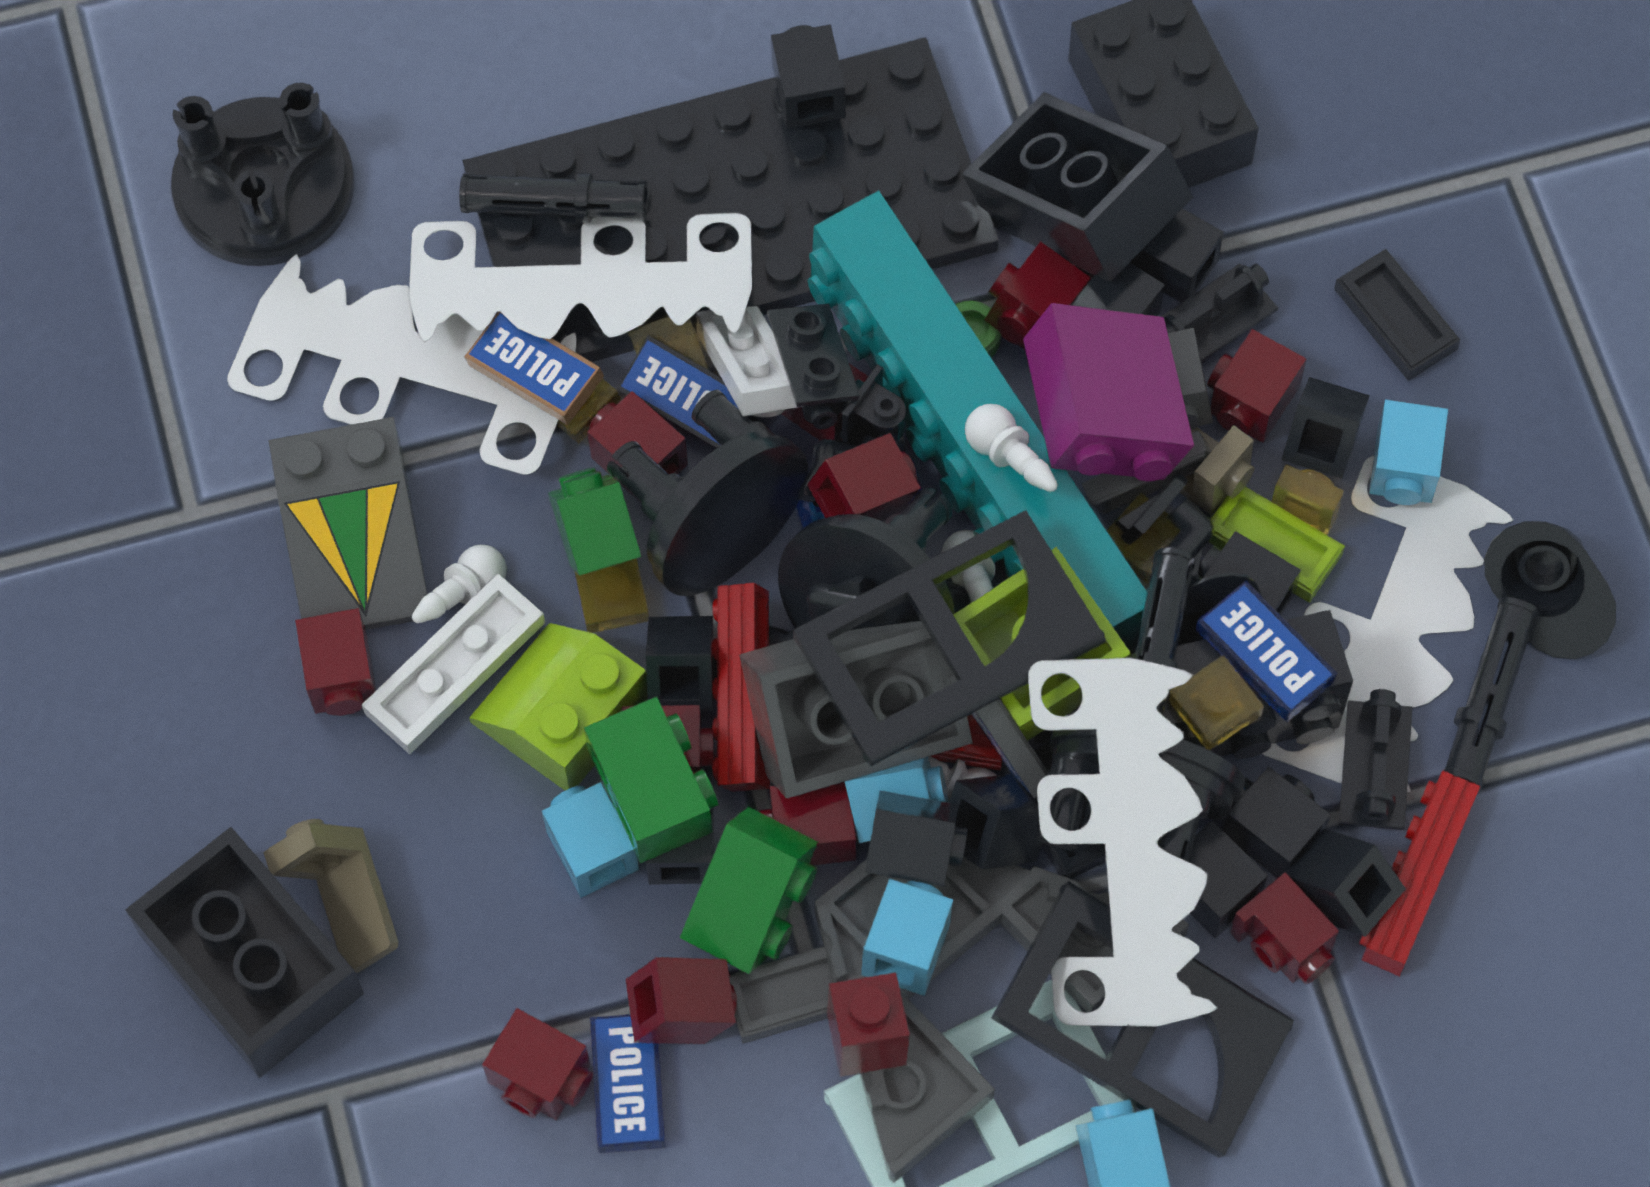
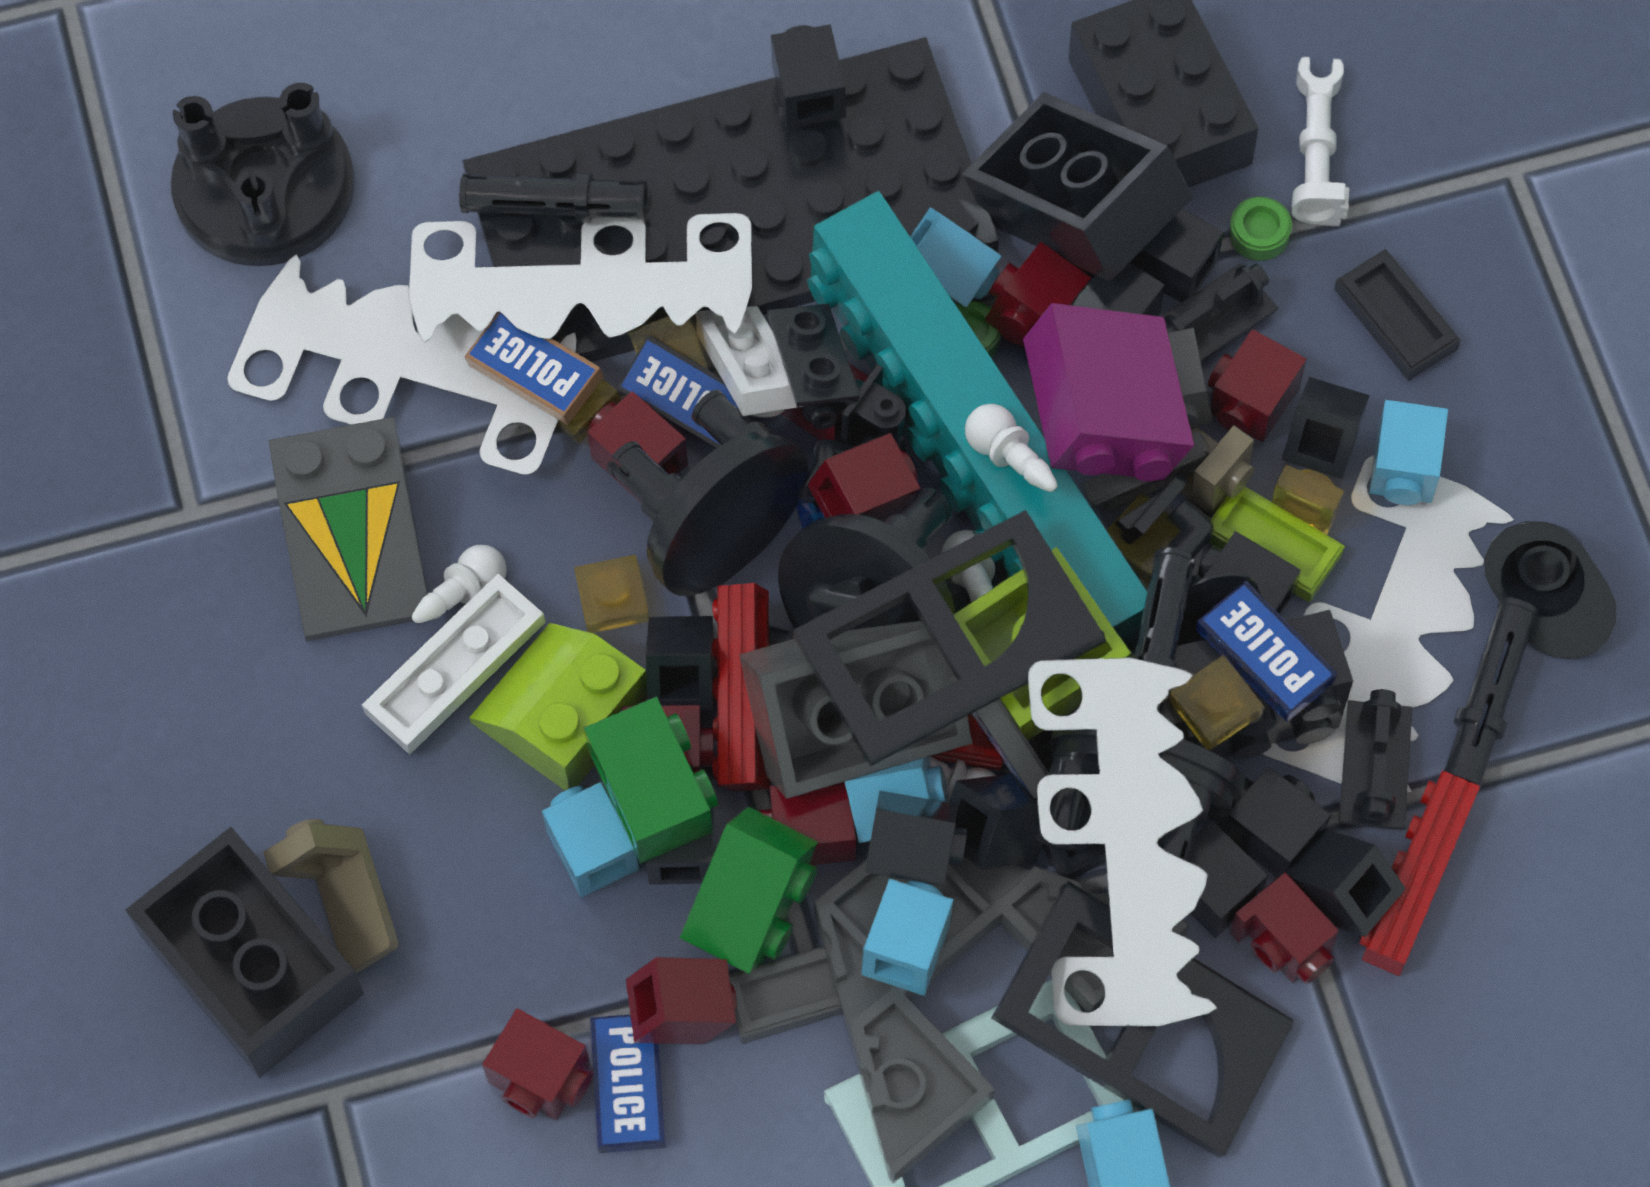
(336, 661): dark red brick -> none
(593, 521): green brick -> none
(868, 1024): dark red brick -> none
(956, 257): none -> medium azure brick
(1260, 228): none -> bright green tile
(1318, 199): none -> white piece

